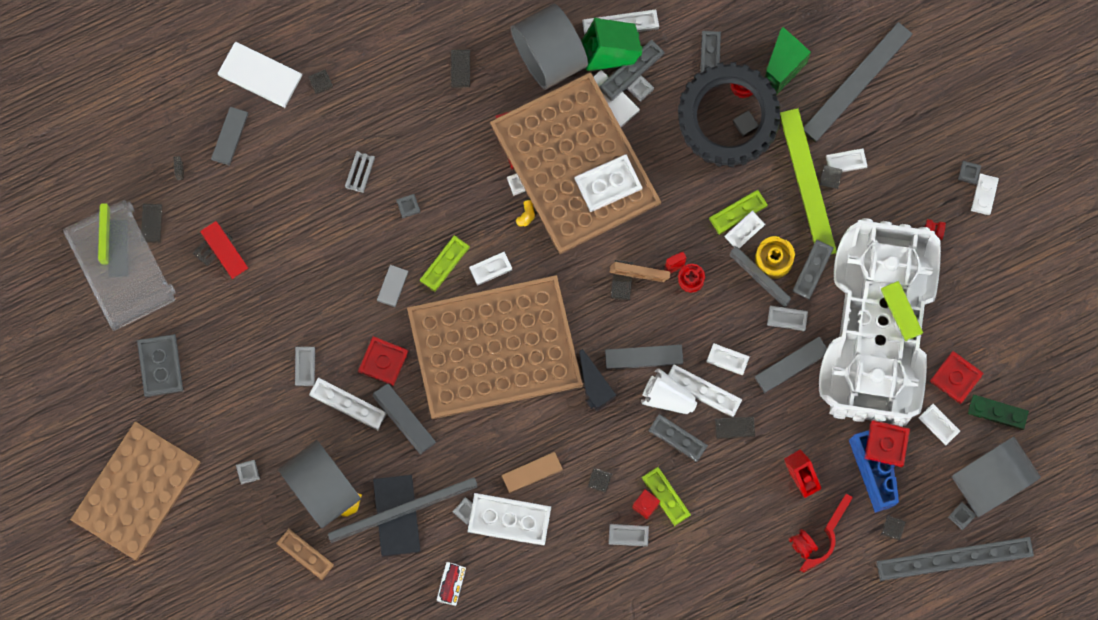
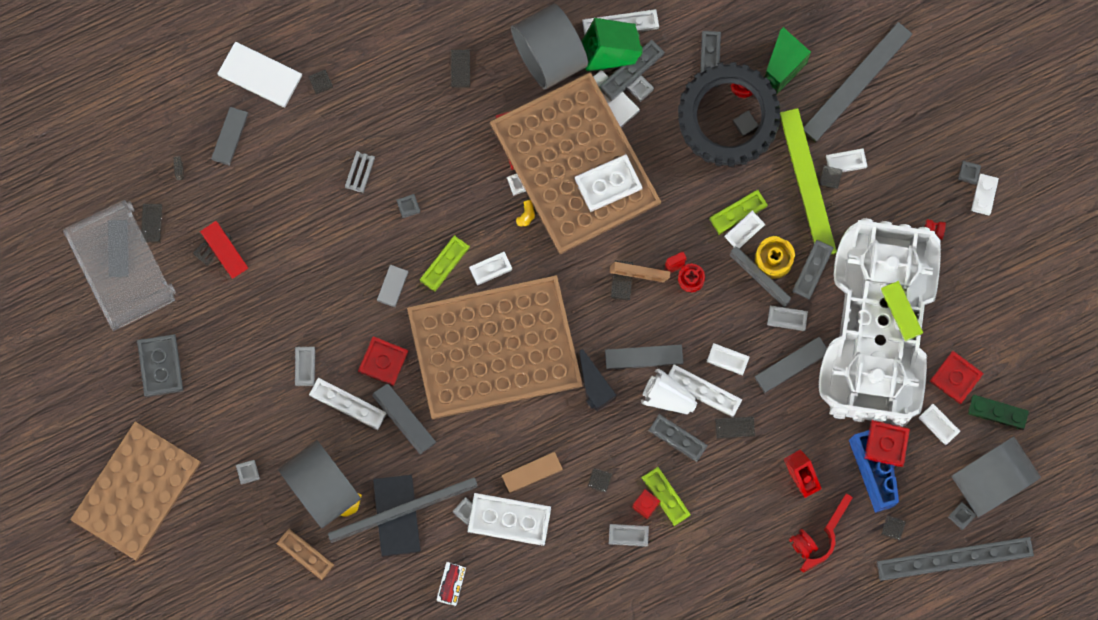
(104, 224): lime tile -> none

